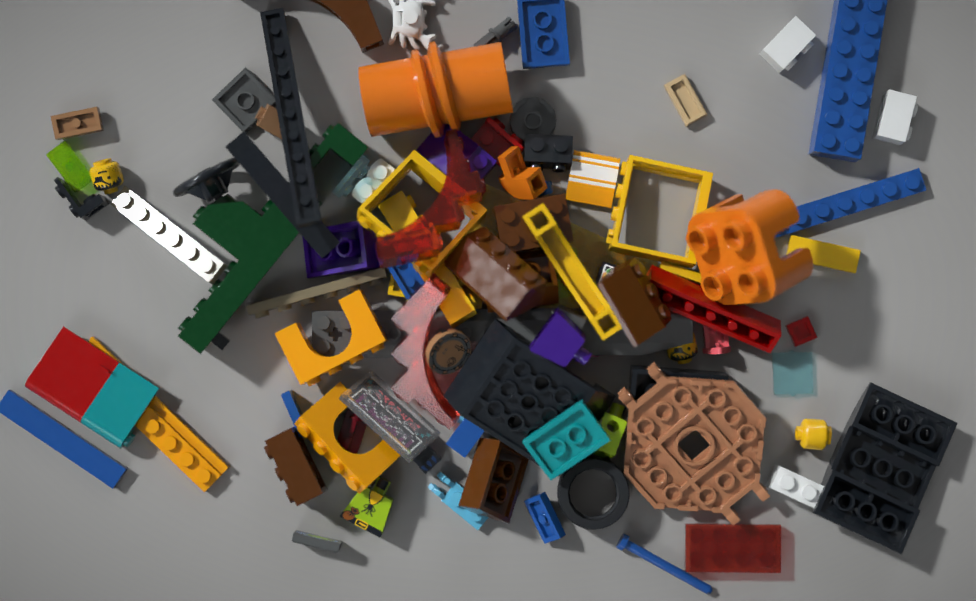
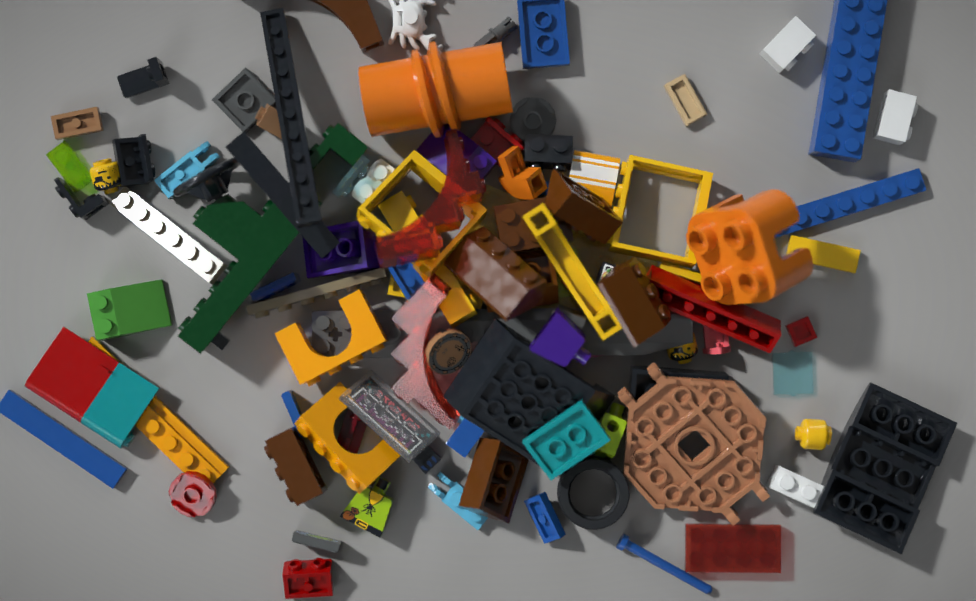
(129, 309): none -> bright green slope
(134, 160): none -> black bracket
(143, 79): none -> black bracket
(185, 169): none -> medium azure hinge
(192, 494): none -> tile
(276, 287): none -> clear blue tile
(307, 578): none -> red bracket
(581, 208): none -> reddish brown slope

